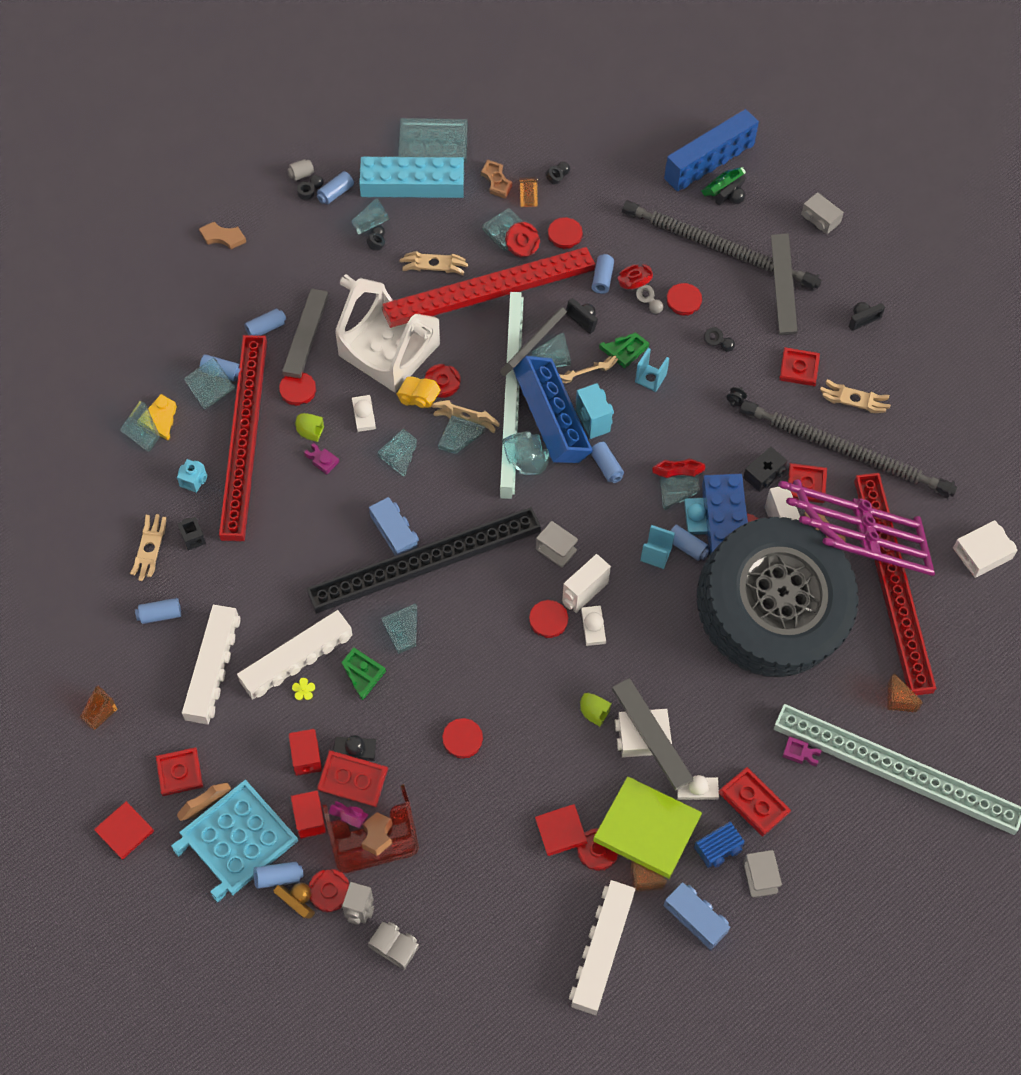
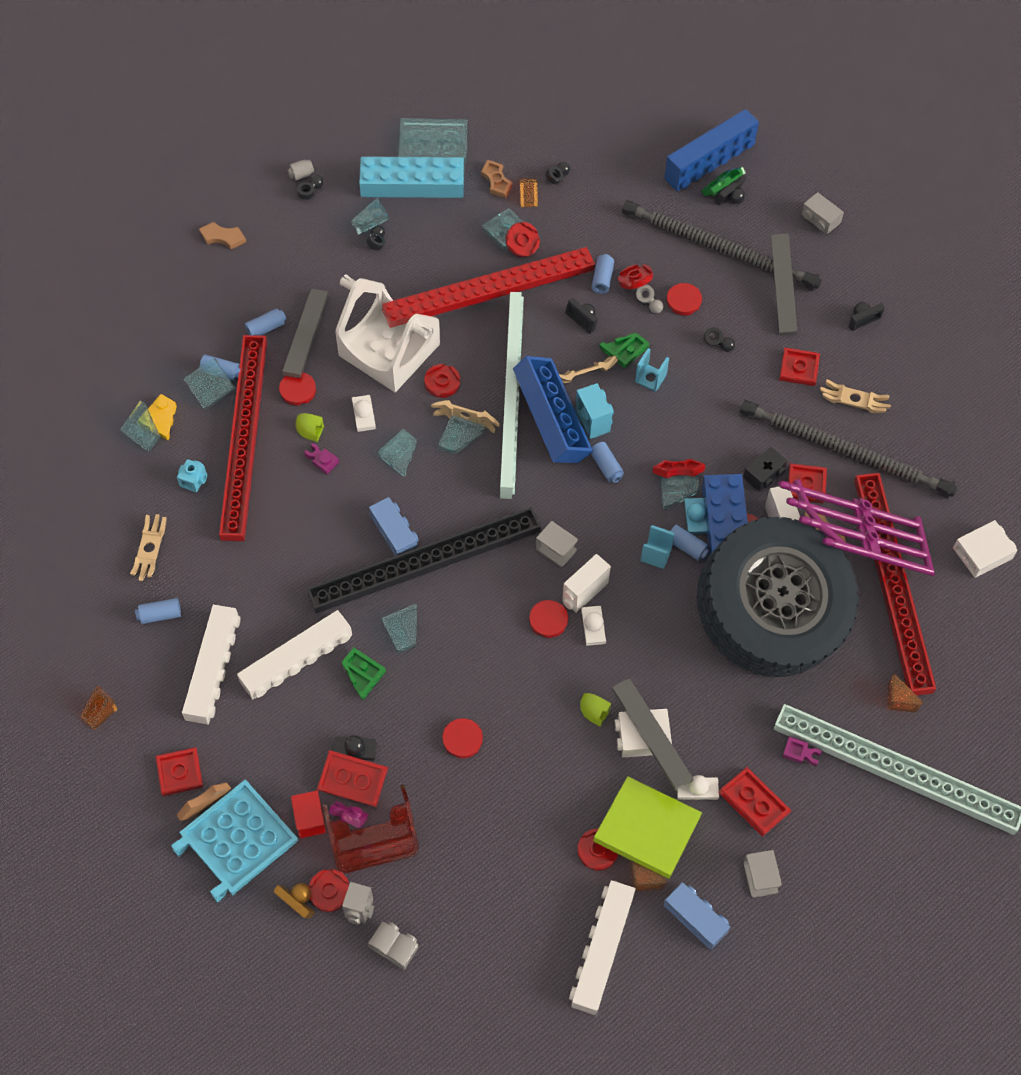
(124, 830): red tile -> none
(191, 533): black brick -> none
(277, 874): medium blue brick -> none
(303, 689): neon yellow plant -> none
(305, 752): red piece -> none
(335, 188): medium blue brick -> none
(377, 838): medium nougat tile -> none
(418, 392): yellow brick -> none
(446, 262): tan piece -> none
(526, 453): clear light blue brick -> none
(532, 342): dark grey tile -> none
(555, 349): clear light blue wing -> none
(561, 830): red tile -> none
(565, 233): red tile -> none
(719, 845): blue brick -> none
(736, 396): black wheel -> none

